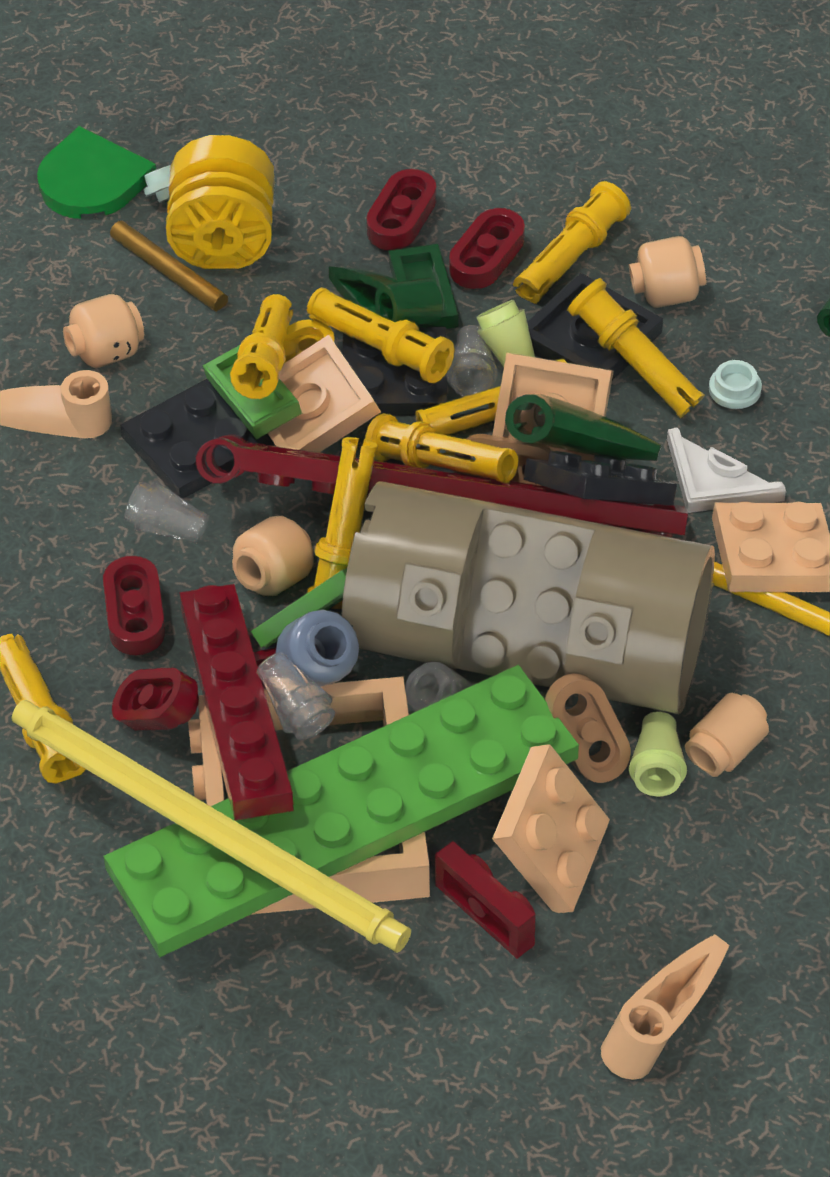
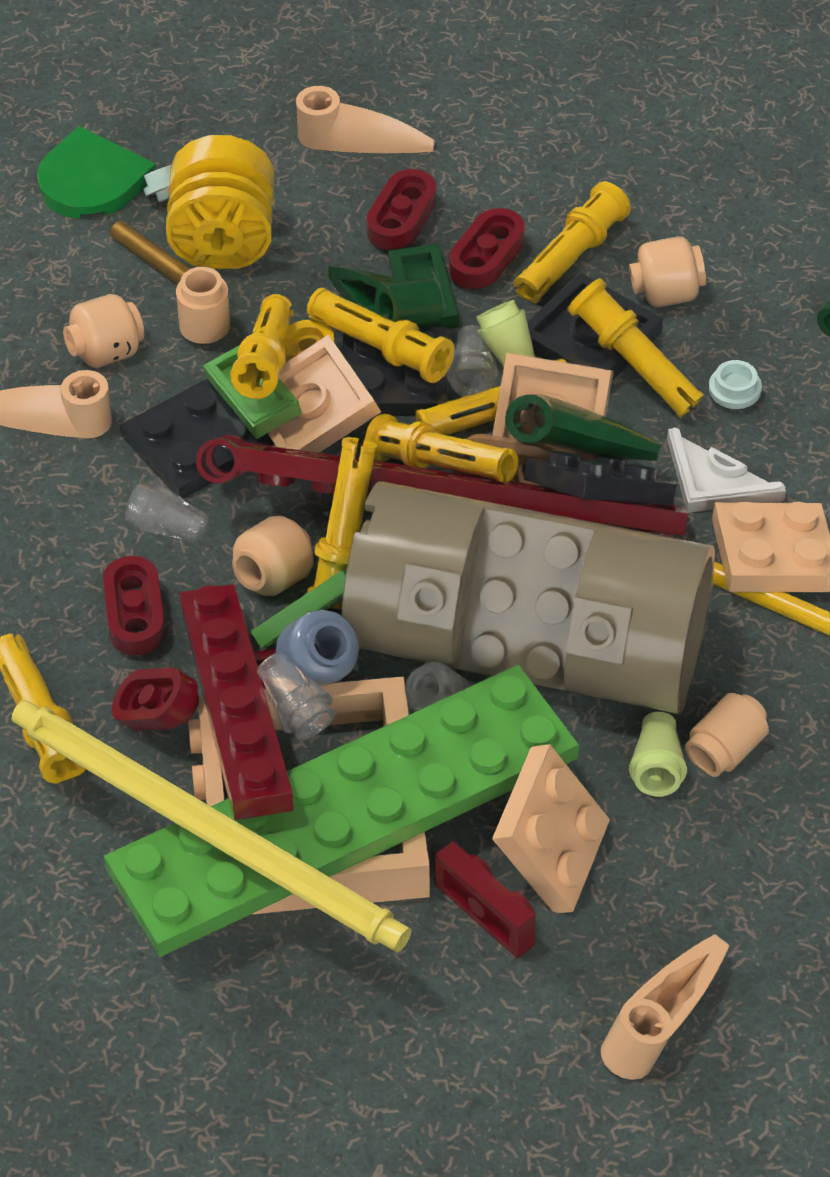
(203, 305): none -> light nougat brick
(341, 127): none -> light nougat piece
(590, 722): medium nougat plate -> none

